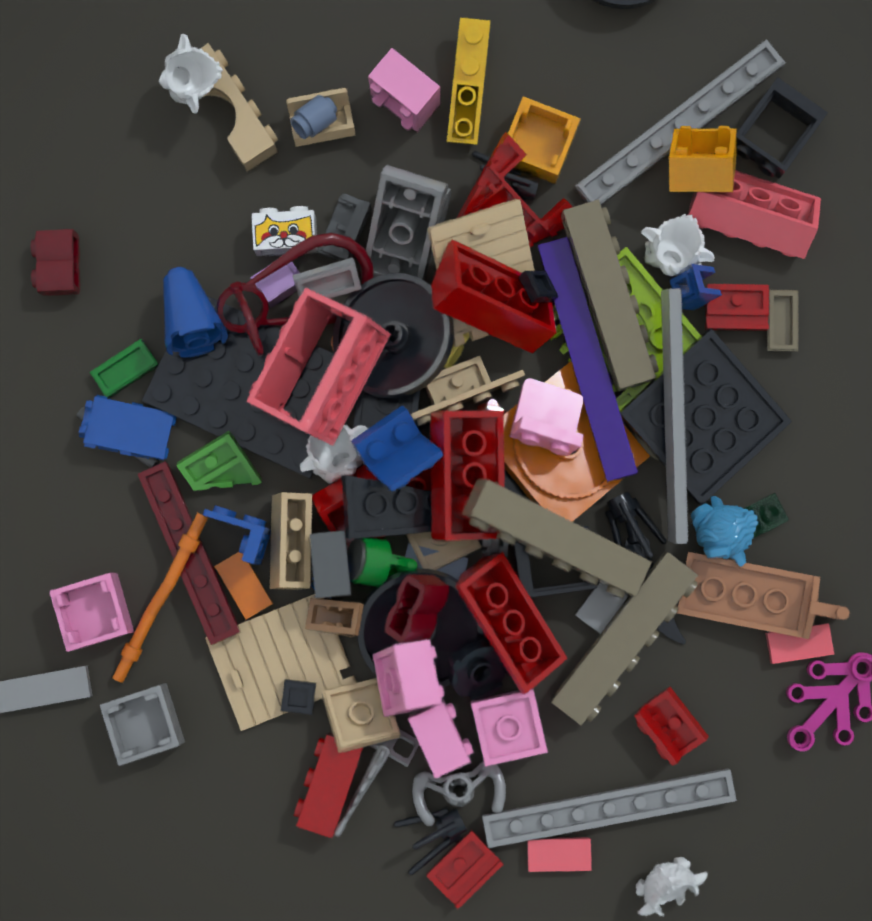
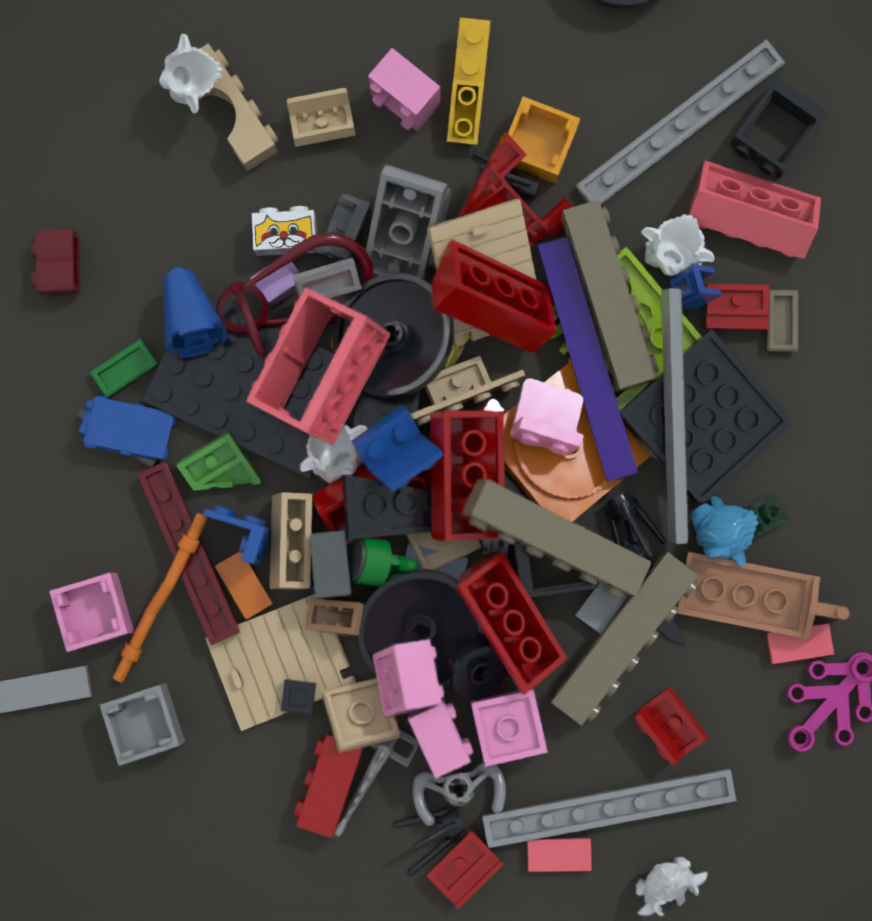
(314, 117): sand blue brick -> none
(416, 608): dark red brick -> none
(538, 286): black tile -> none
(702, 160): light orange container -> none

